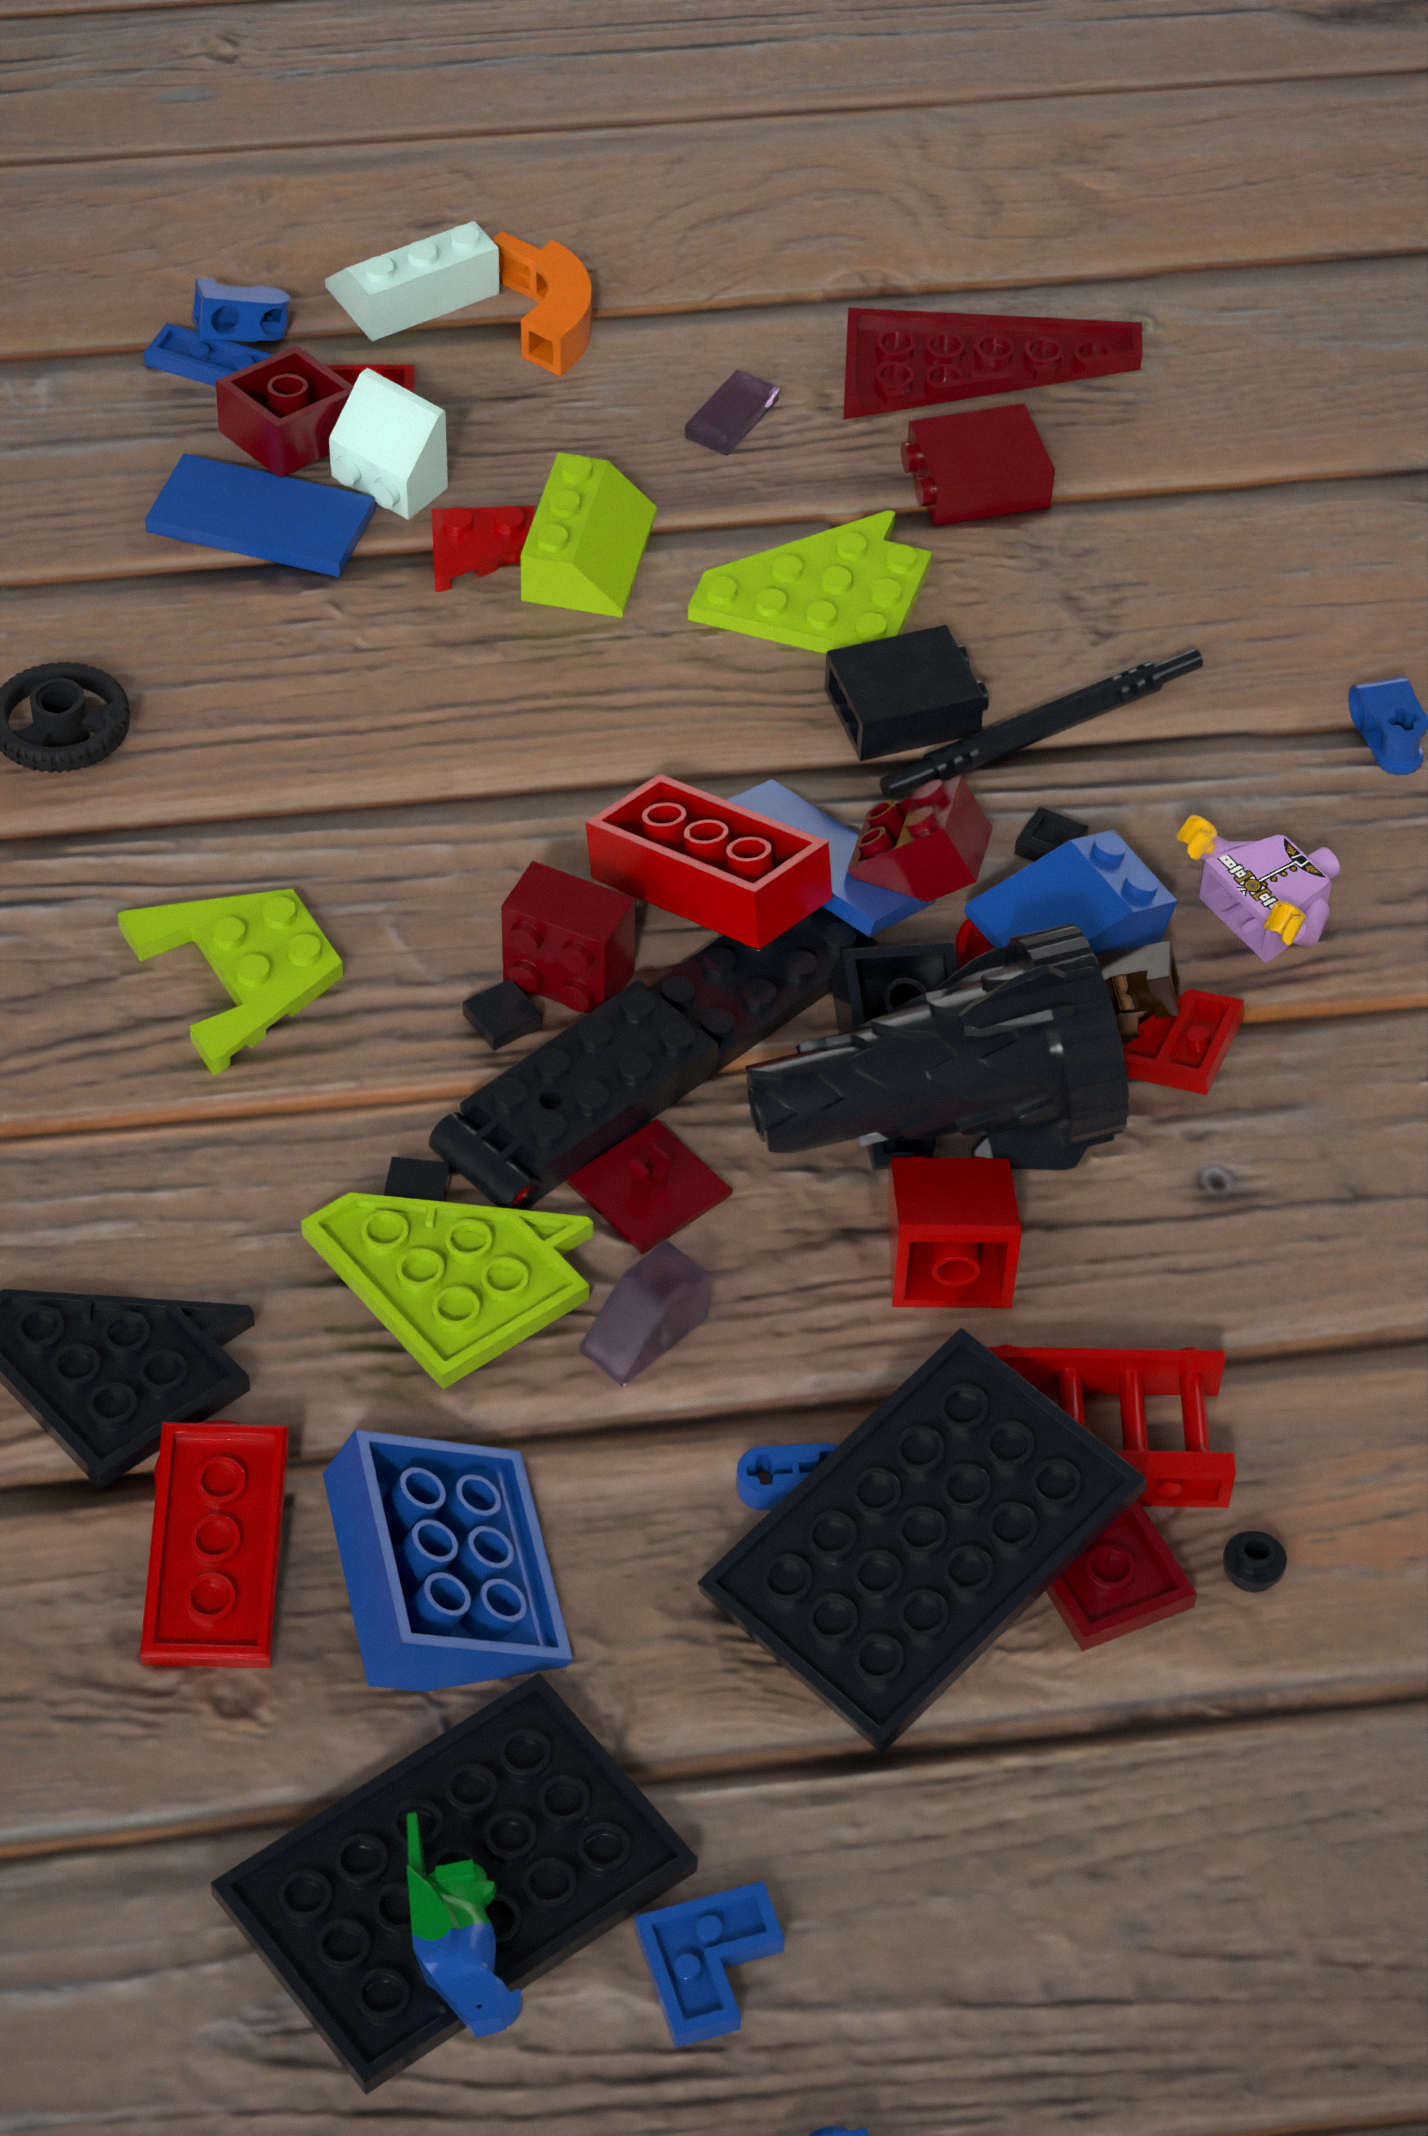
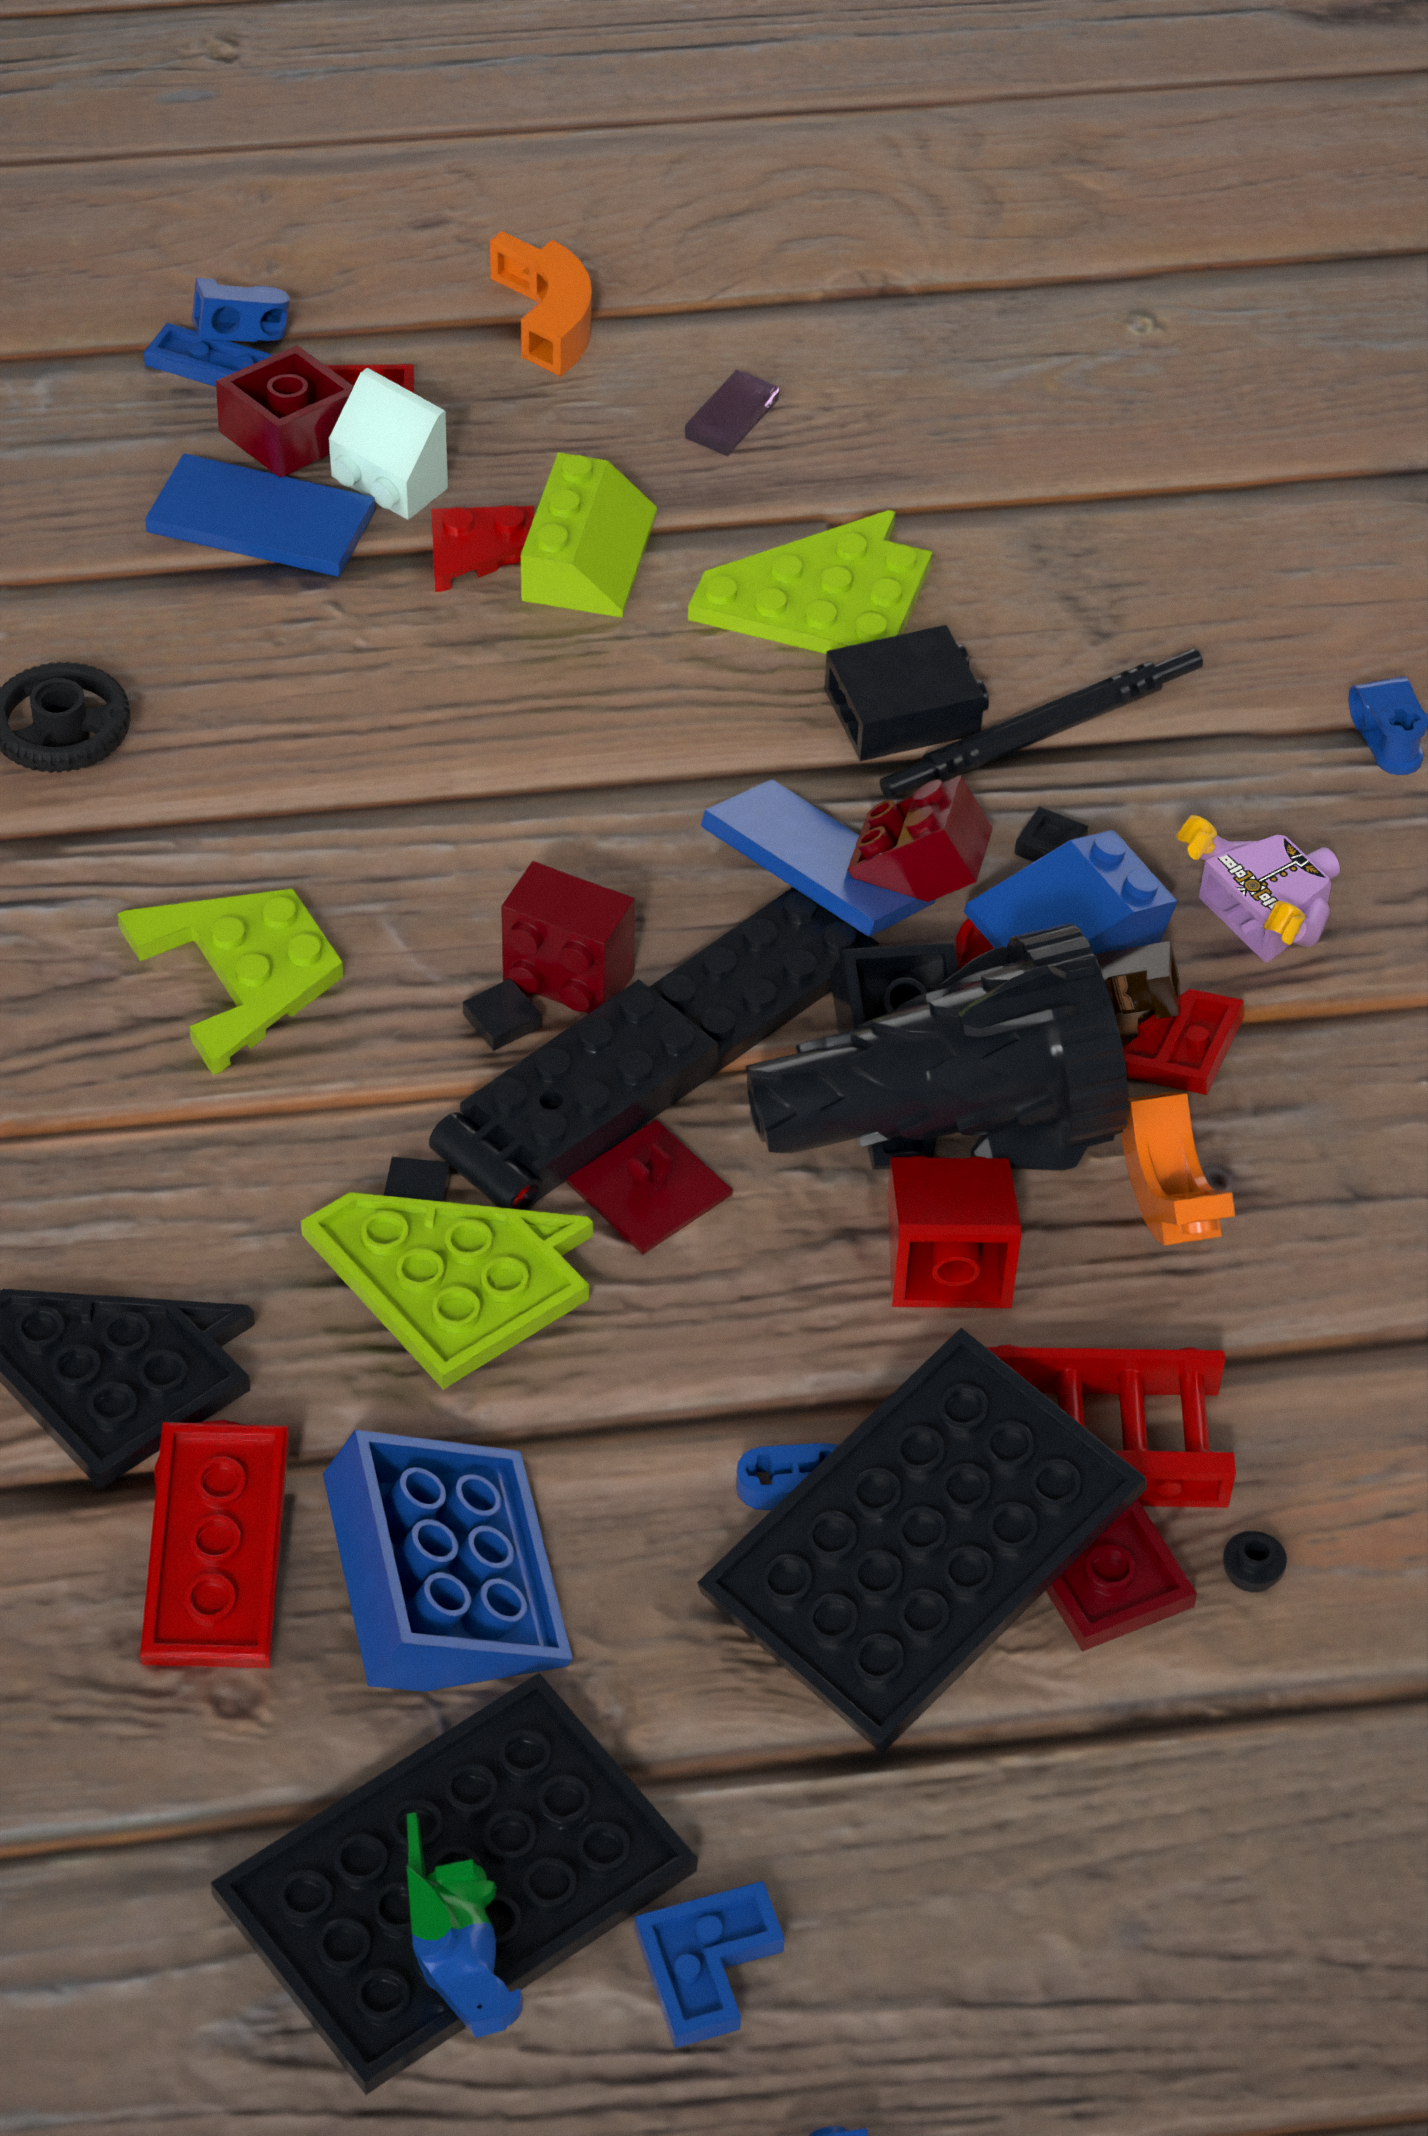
(418, 281): light aqua slope -> none
(647, 1313): slope -> none
(709, 860): red brick -> none
(943, 357): dark red wing -> none
(978, 464): dark red brick -> none
(1167, 1172): none -> orange arch

